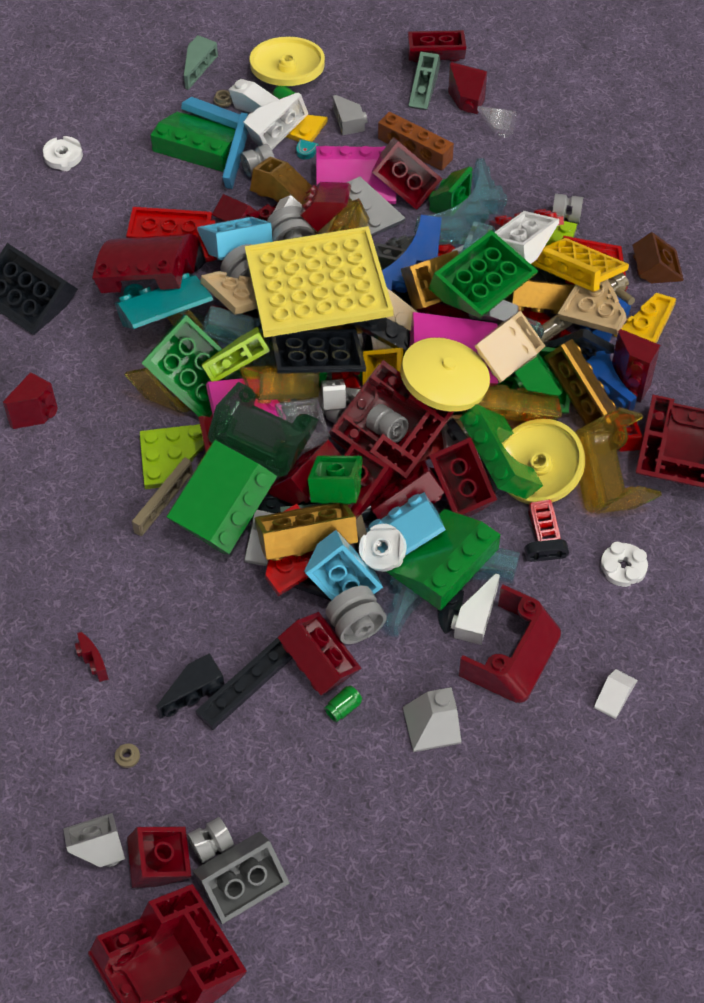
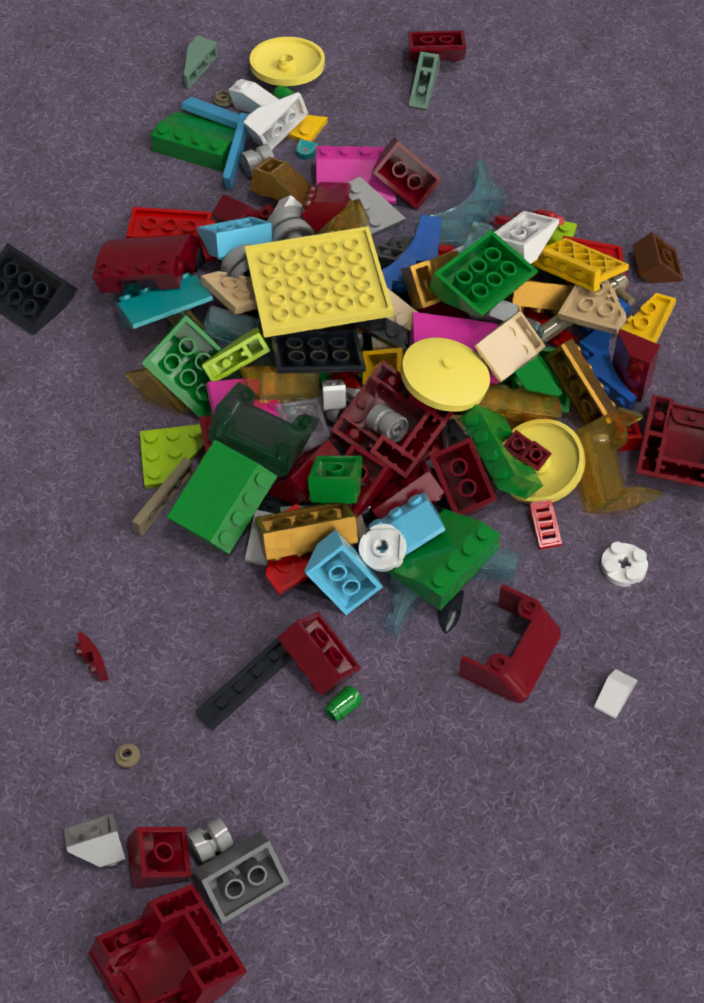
(30, 402): dark red slope -> none
(62, 161): white plate -> none
(194, 682): black slope -> none
(349, 115): light grey slope -> none
(355, 614): light grey wheel -> none
(421, 142): dark orange brick -> none
(433, 720): light grey slope -> none
(452, 191): green slope -> none
(467, 87): dark red slope -> none
(475, 613): white slope -> none
(499, 120): clear slope -> none
(526, 451): none -> dark red slope
(546, 550): black beam -> none
(560, 205): light grey wheel -> none
(587, 341): black wing -> none

